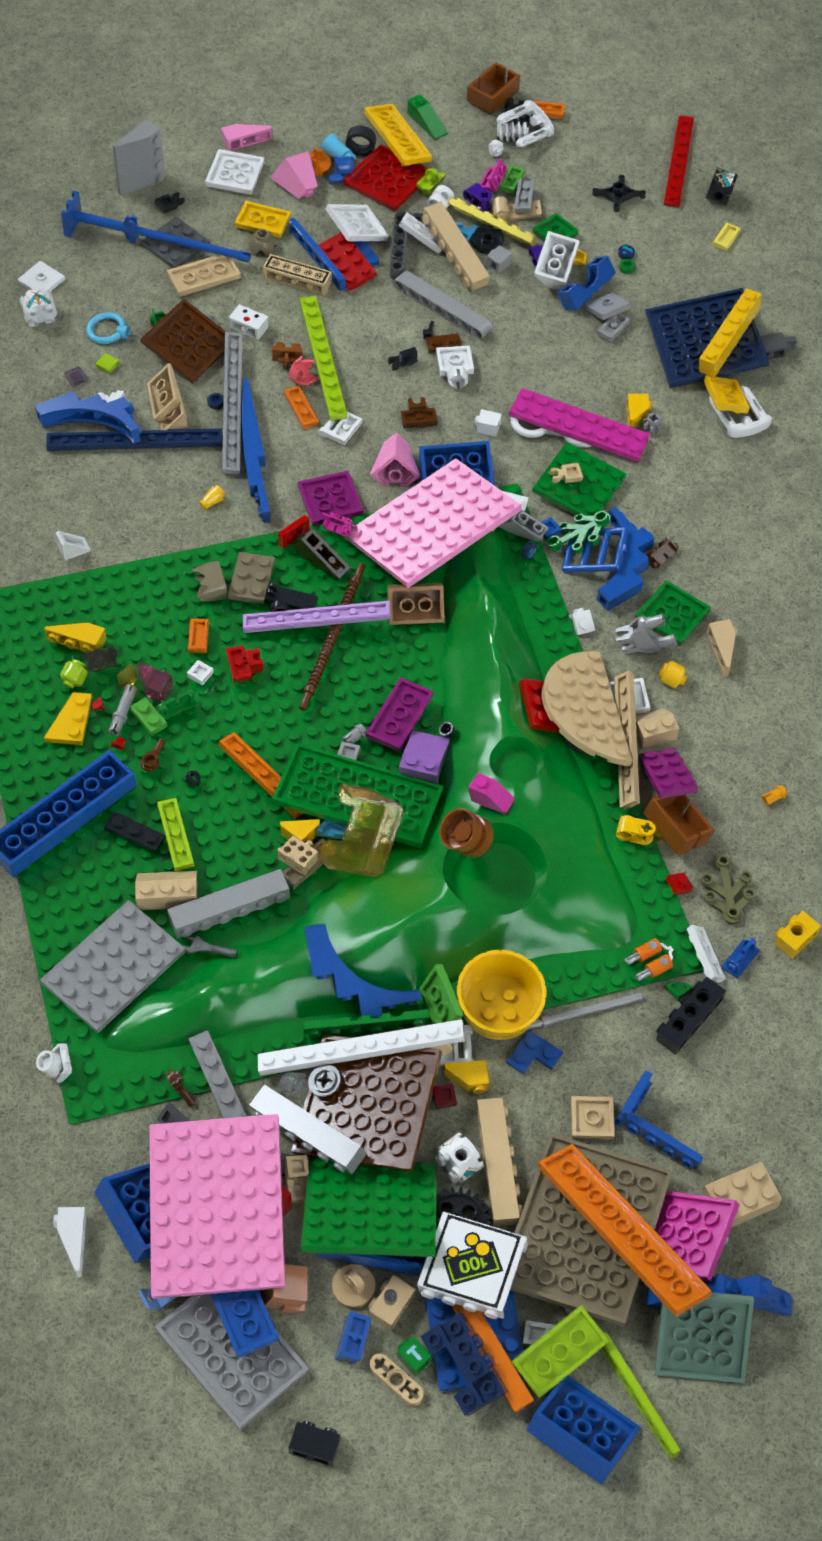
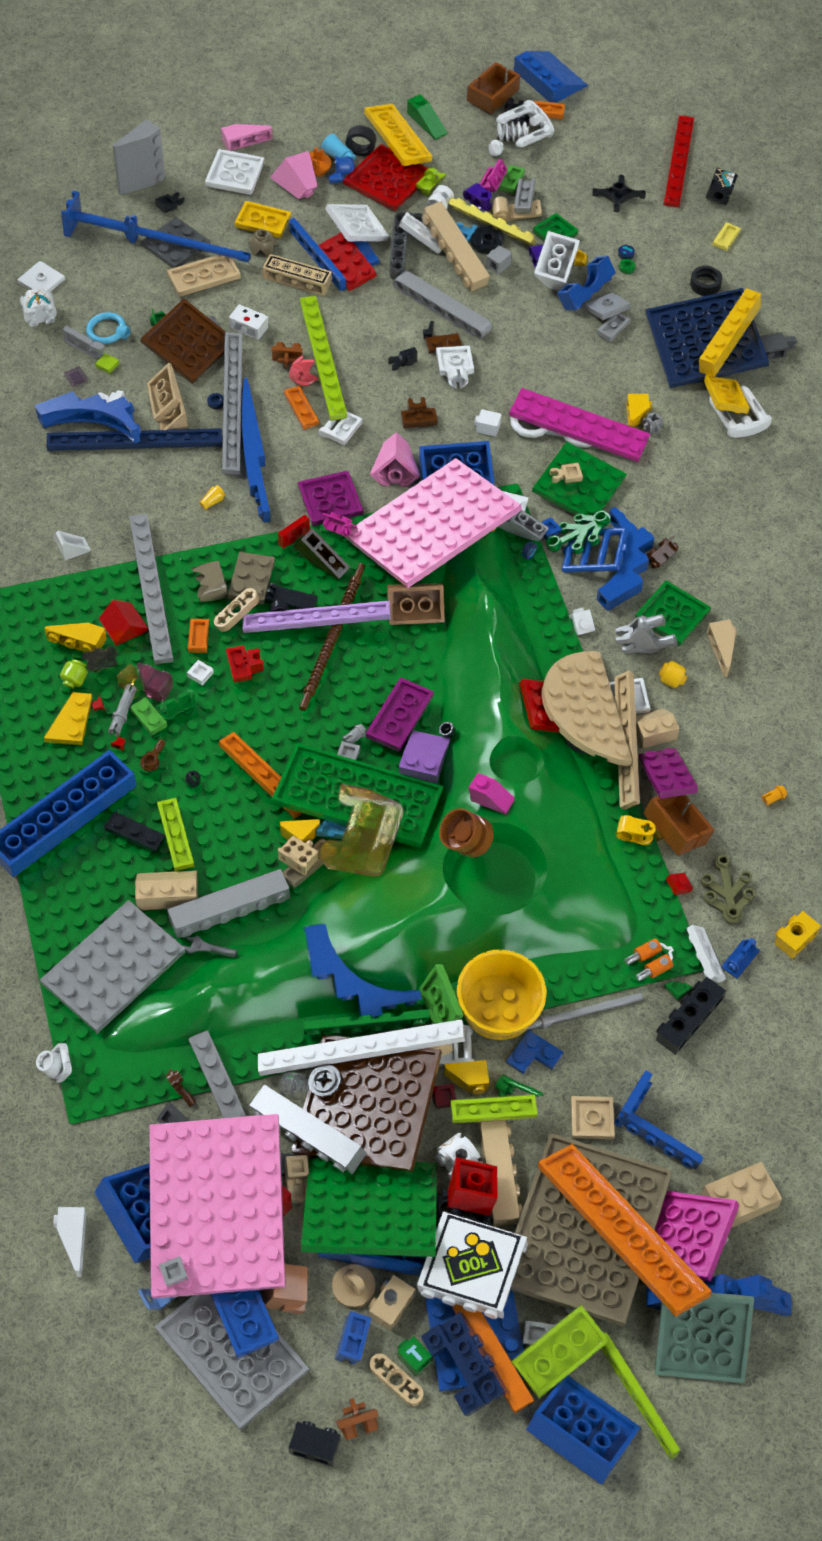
(83, 343): none -> light grey hinge
(122, 622): none -> red slope
(151, 589): none -> light grey plate
(173, 1271): none -> light grey plate
(237, 602): none -> tan beam
(347, 1424): none -> dark orange hips
(473, 1186): none -> red slope
(493, 1109): none -> lime plate
(507, 1086): none -> green plant
(547, 75): none -> blue slope
(706, 271): none -> black tyre

